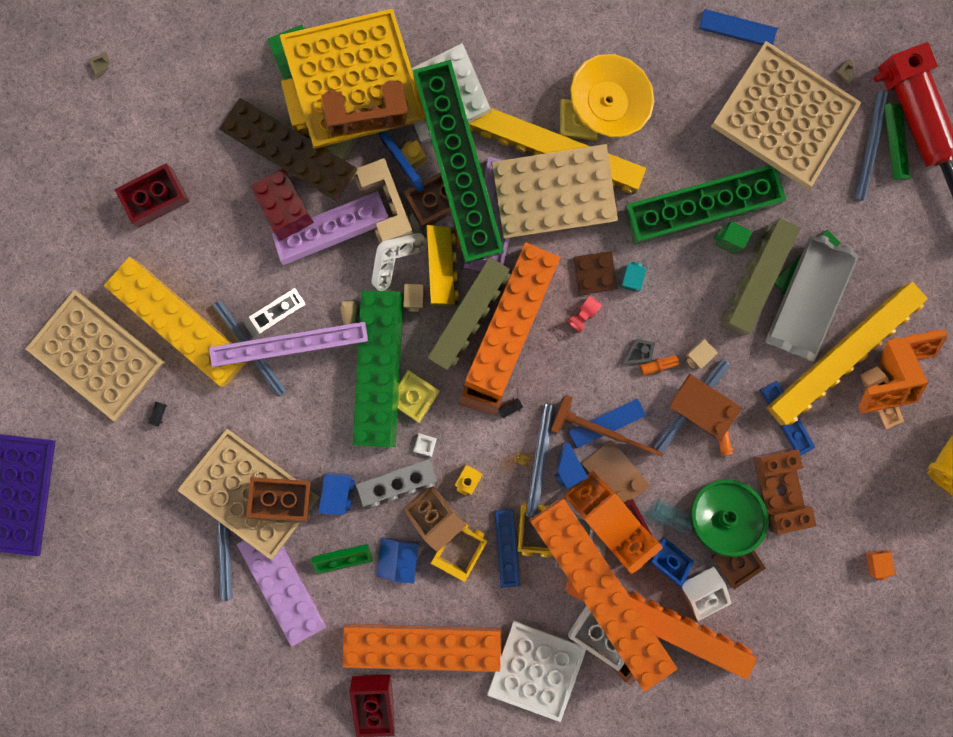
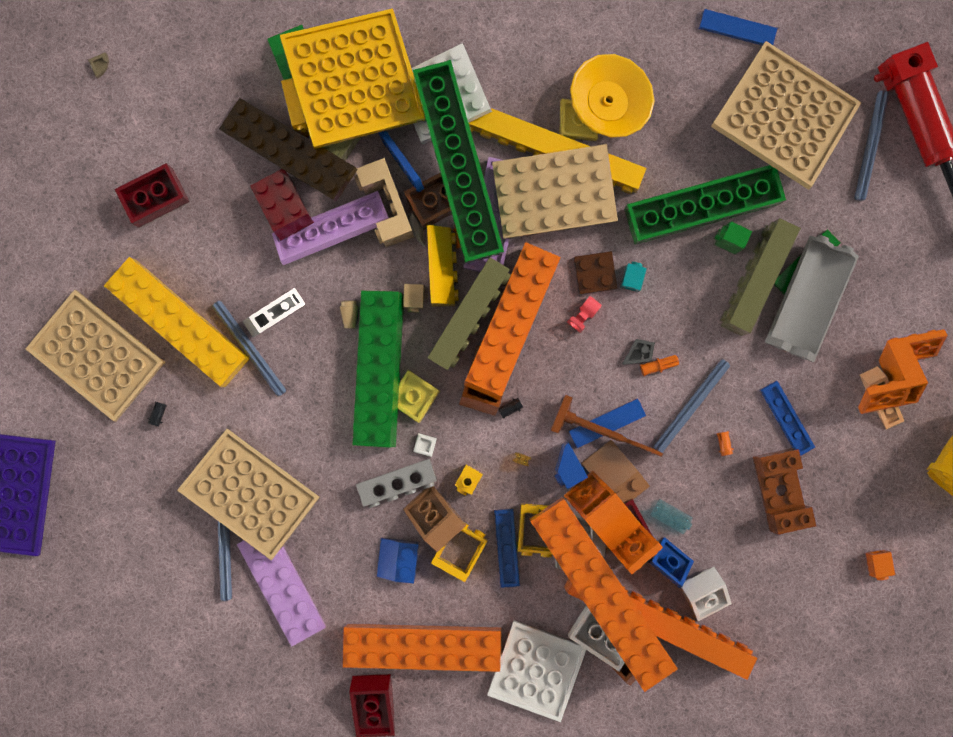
(278, 499): dark orange brick -> none
(288, 344): lavender plate -> none
(336, 493): blue slope -> none
(342, 559): green plate -> none
(389, 251): white beam -> none
(390, 114): dark orange plate -> none
(414, 153): yellow brick -> none
(540, 460): sand blue axle -> none
(700, 355): tan brick -> none
(705, 407): dark orange slope -> none
(729, 518): green dish -> none
(739, 569): reddish brown plate -> none
(846, 72): dark tan tile -> none
(846, 354): yellow brick -> none
(897, 141): green tile -> none

